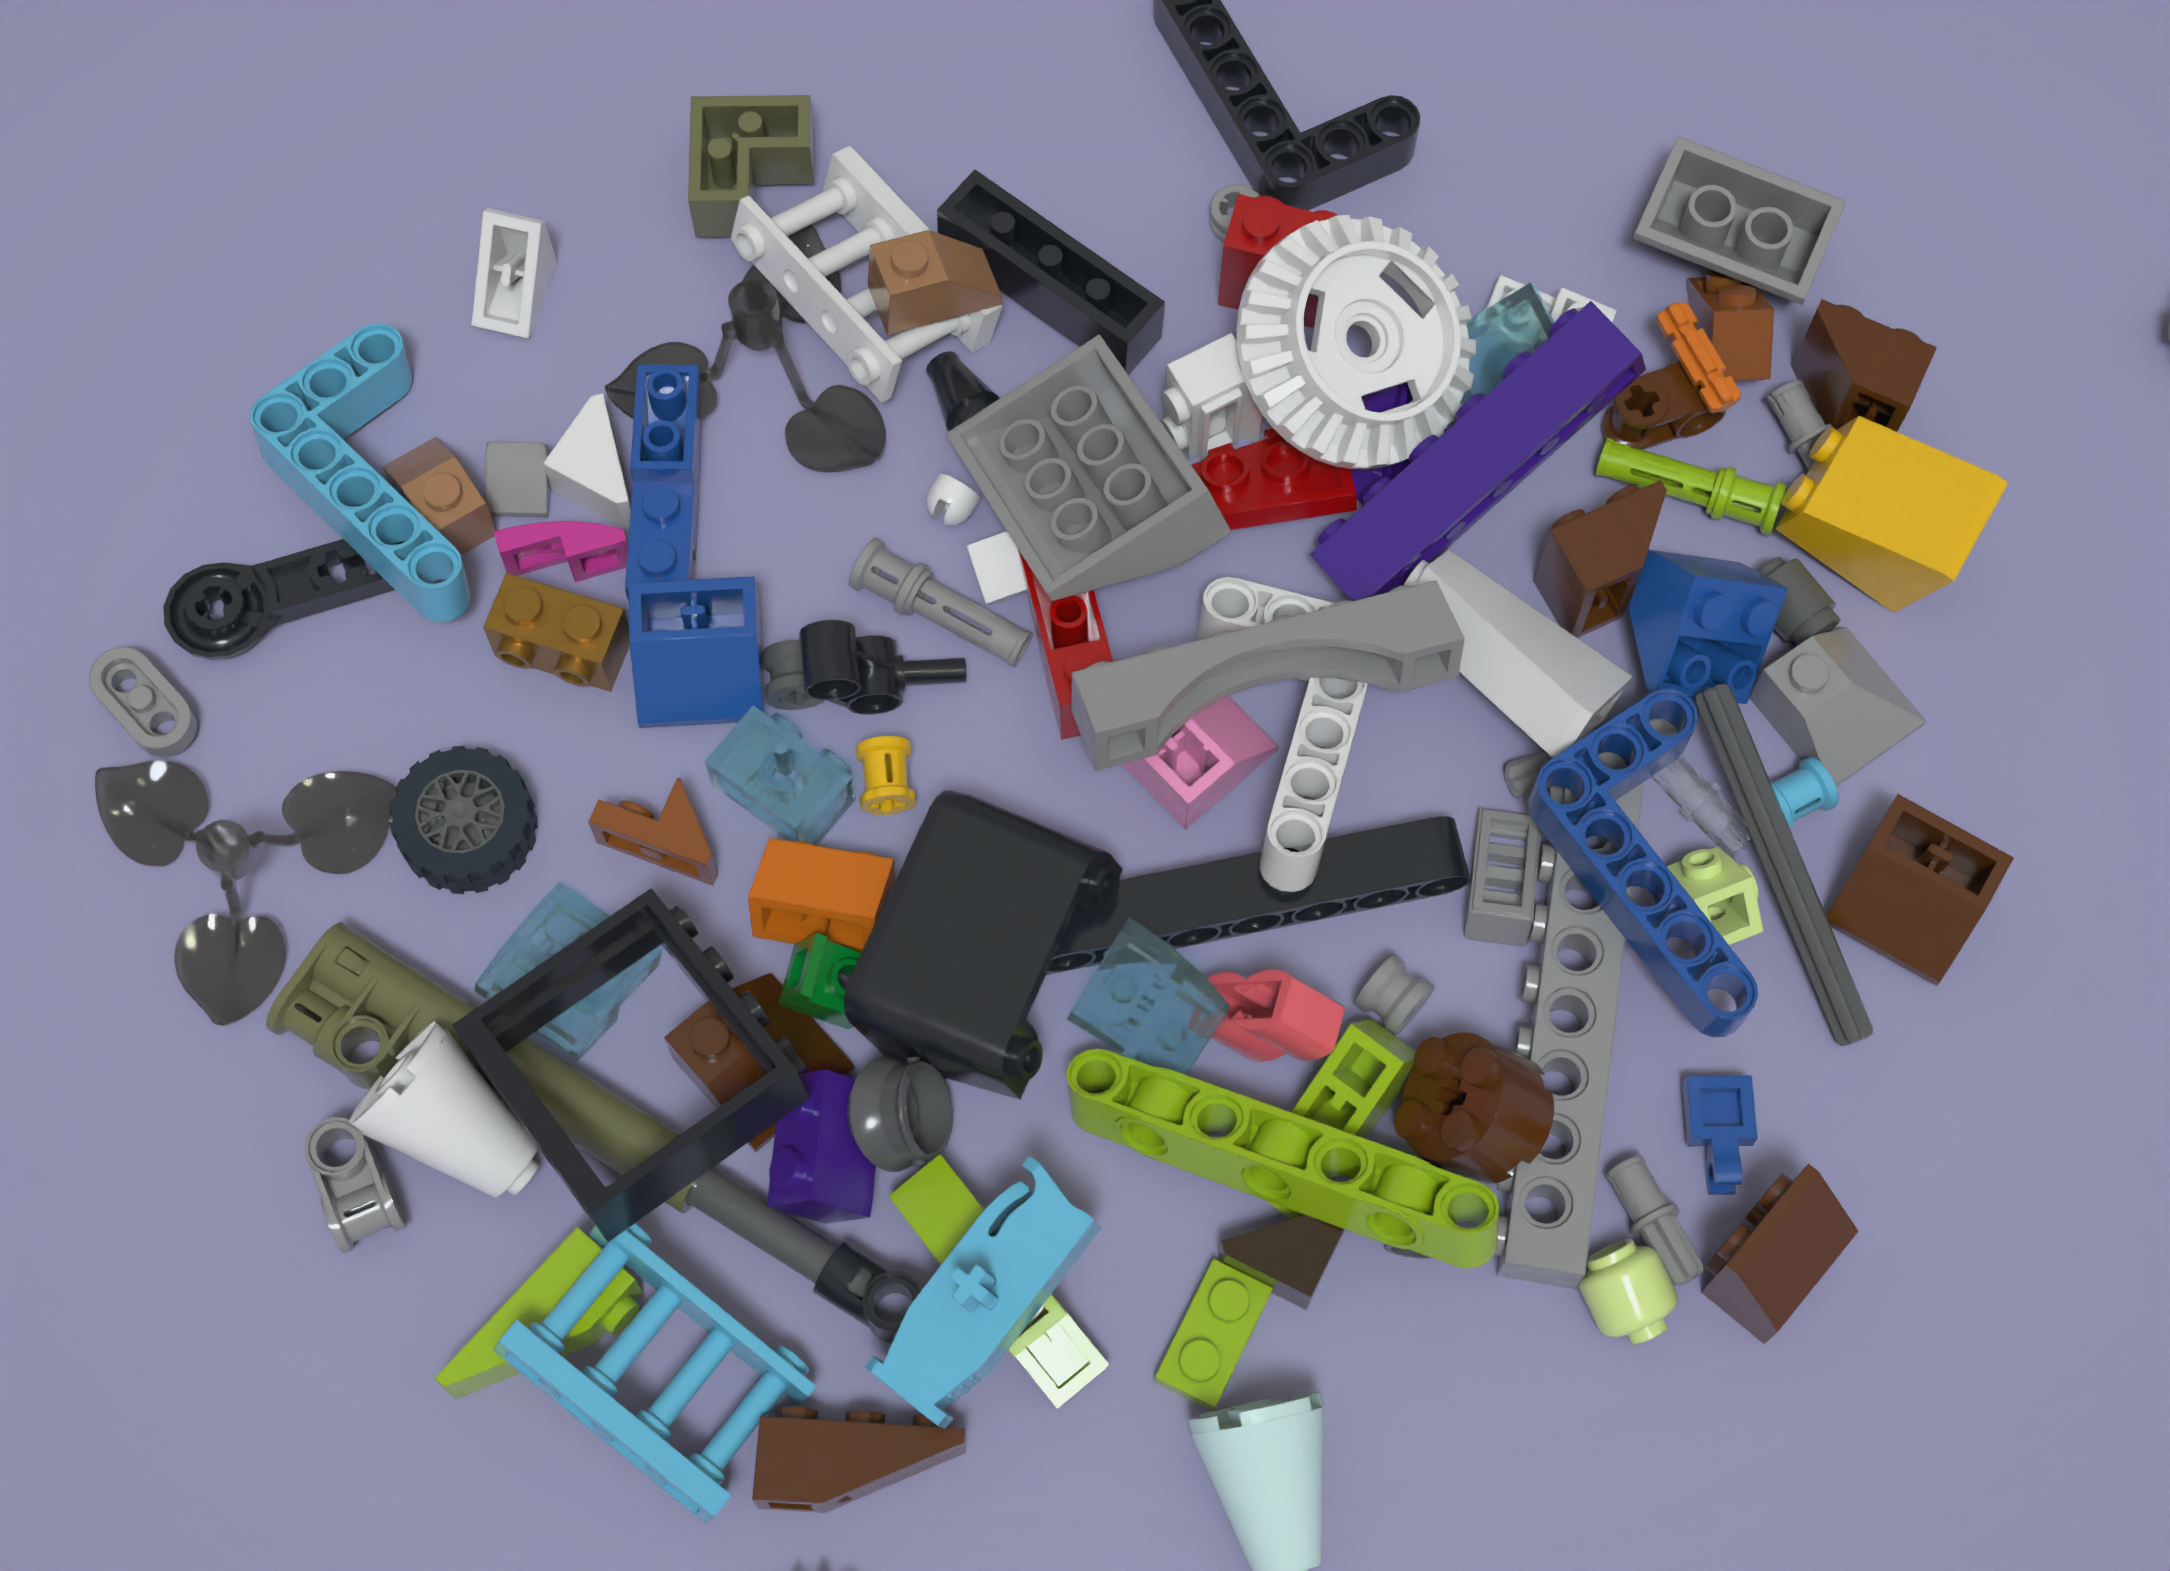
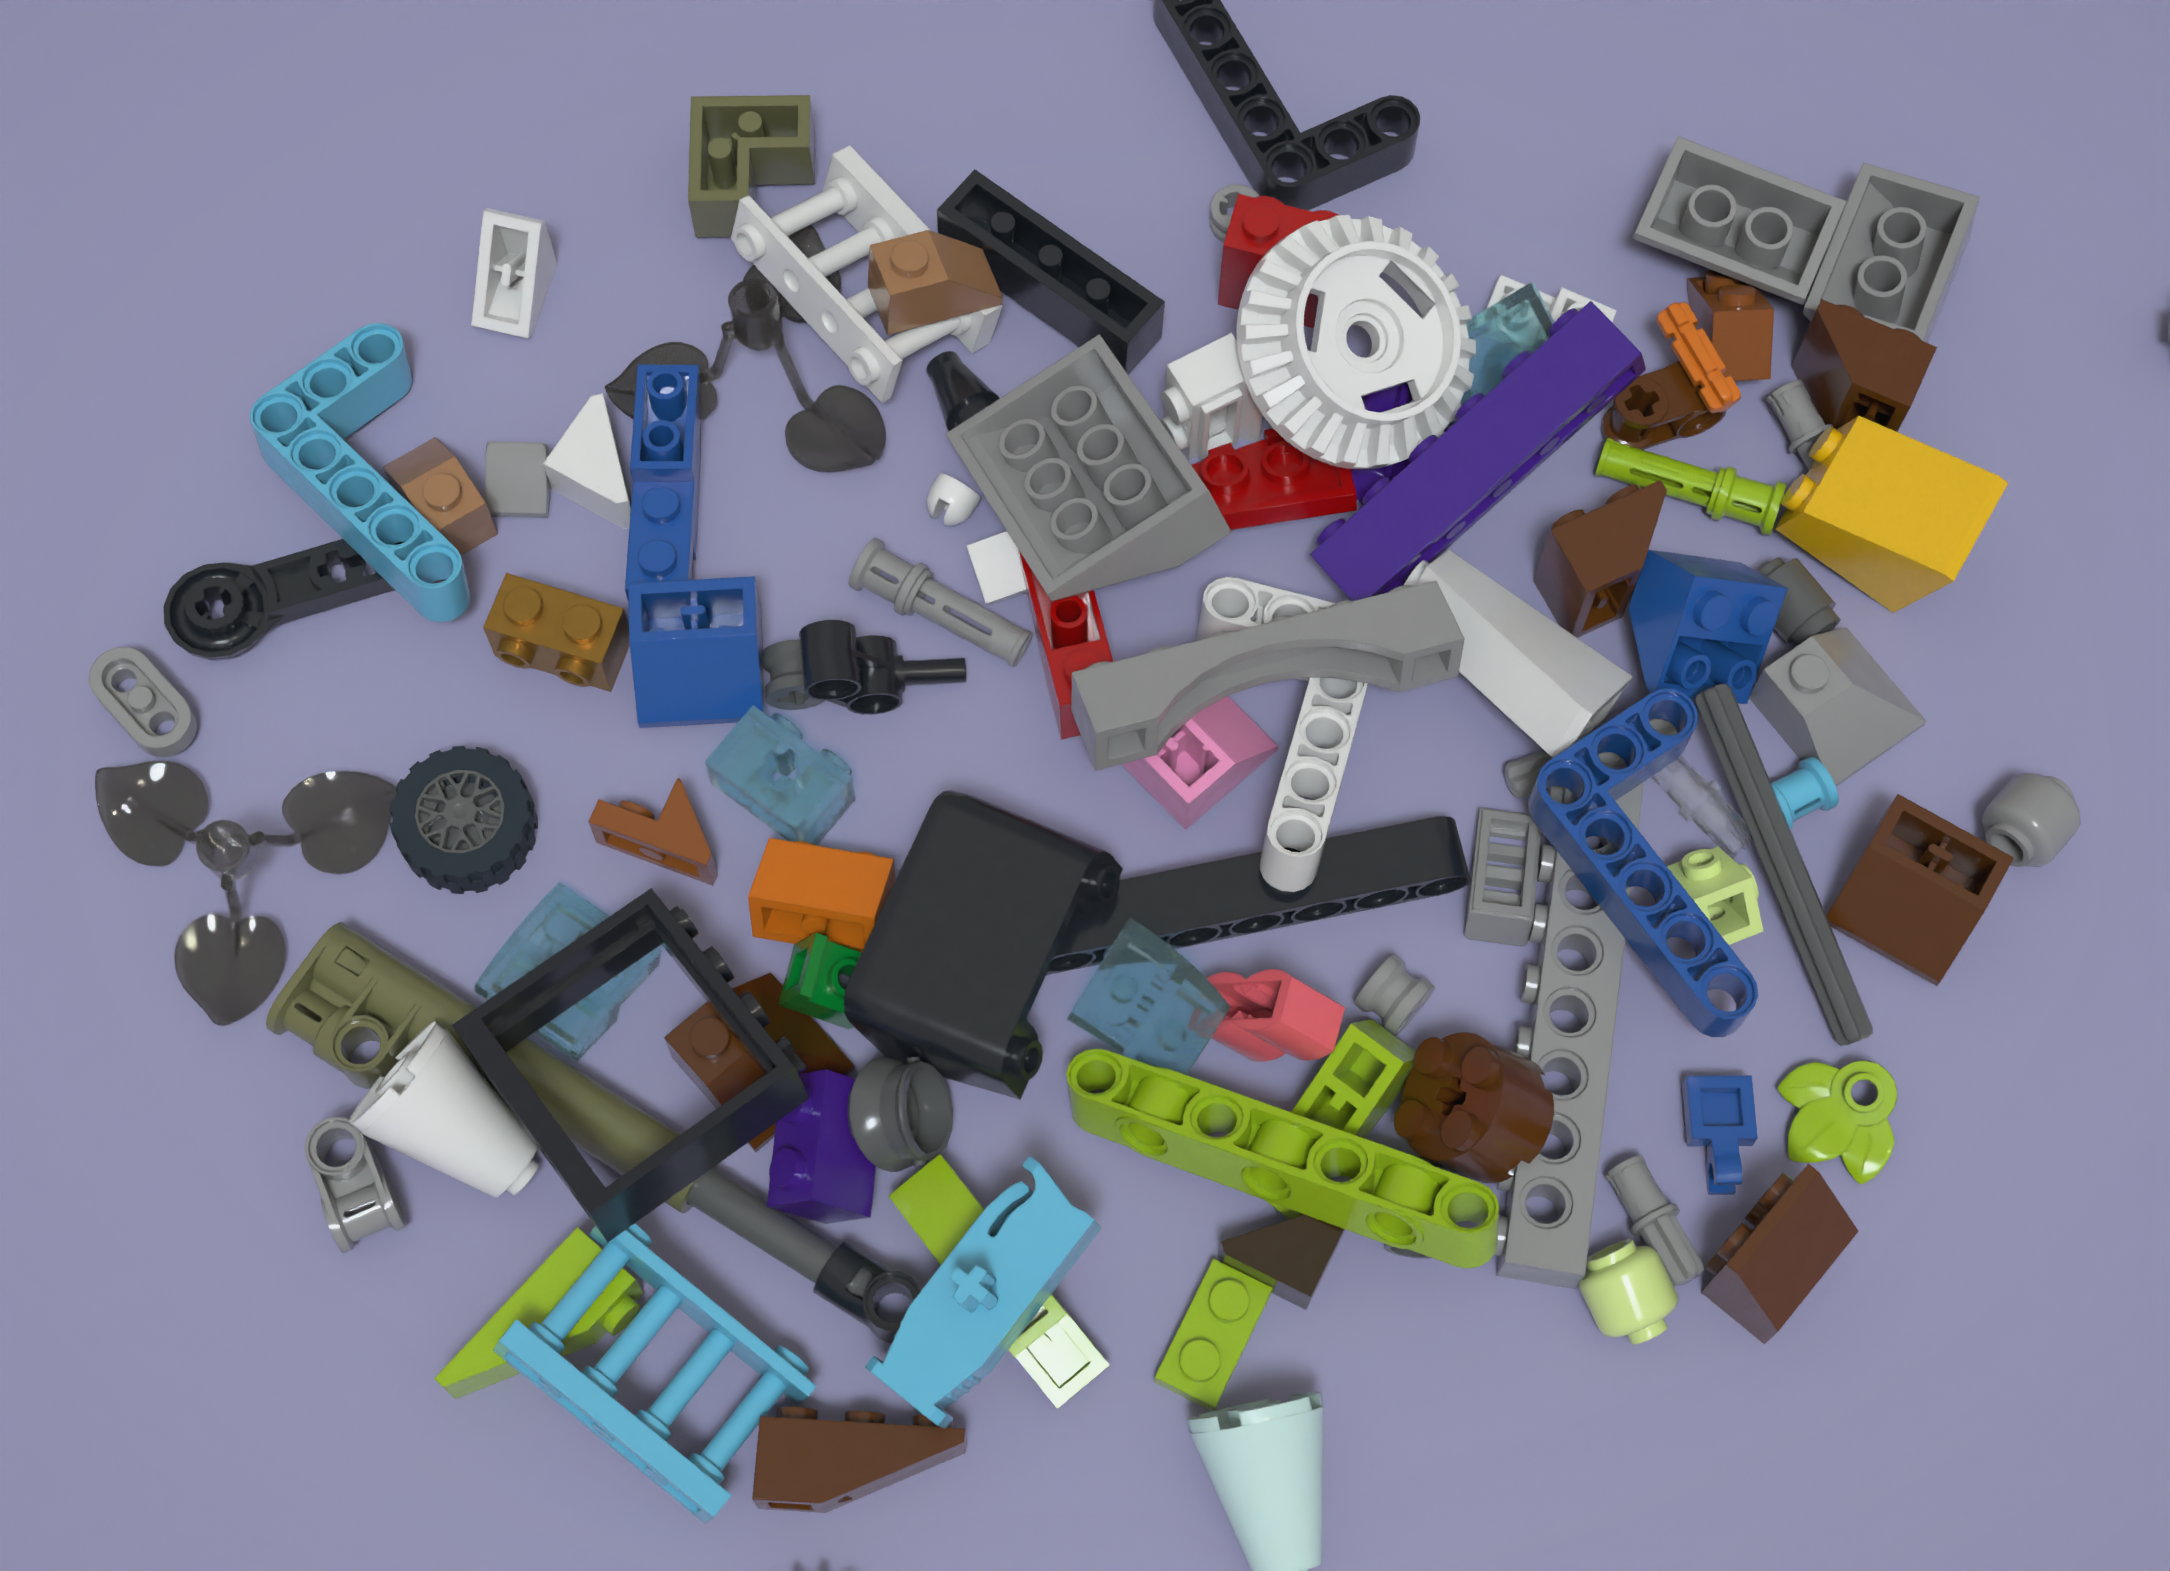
(586, 546): dark pink slope -> none
(885, 775): yellow bush -> none
(1834, 1123): none -> lime plate
(1895, 250): none -> light grey slope
(2032, 819): none -> light grey head

